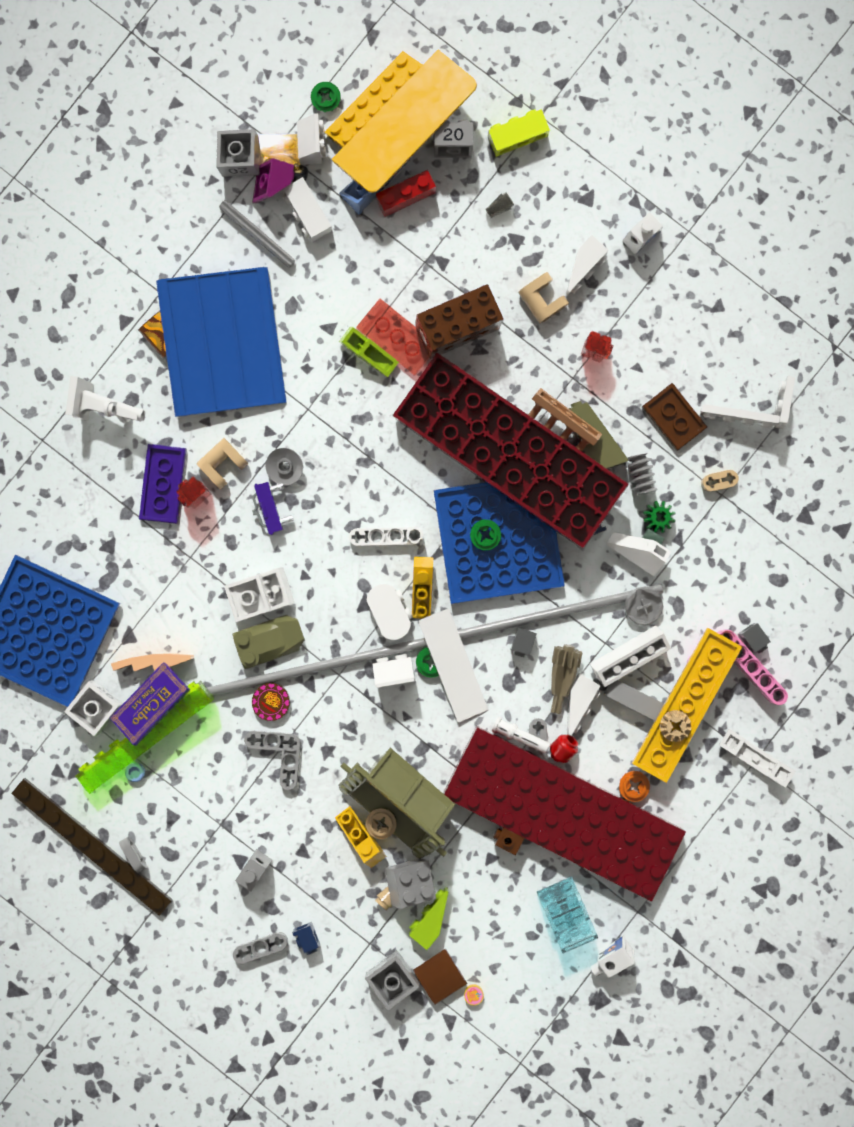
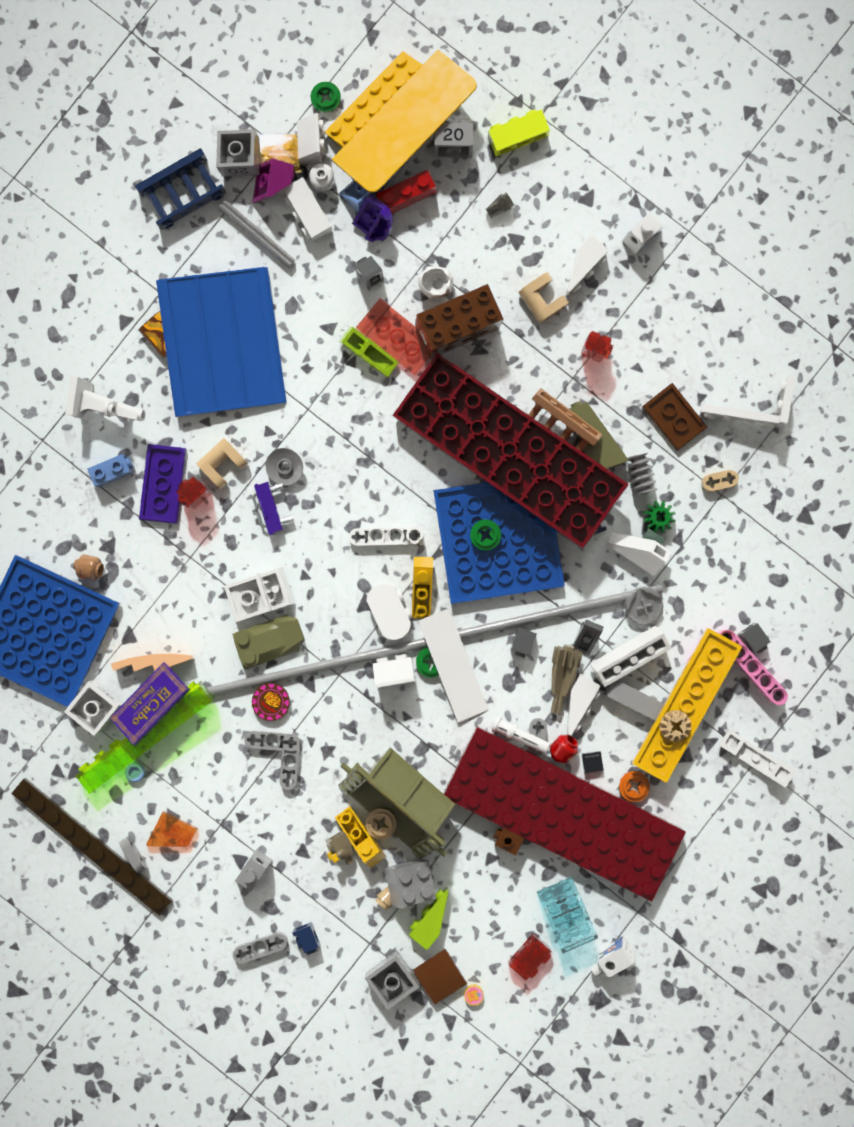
(88, 567): none -> medium nougat head
(111, 470): none -> medium blue brick
(164, 179): none -> dark blue fence
(171, 832): none -> clear orange wing
(322, 177): none -> white head
(341, 848): none -> dark tan piece
(369, 271): none -> dark grey slope
(374, 219): none -> dark purple slope
(435, 282): none -> white hair
(530, 956): none -> clear red brick
(587, 636): none -> dark grey slope
(592, 761): none -> black tile

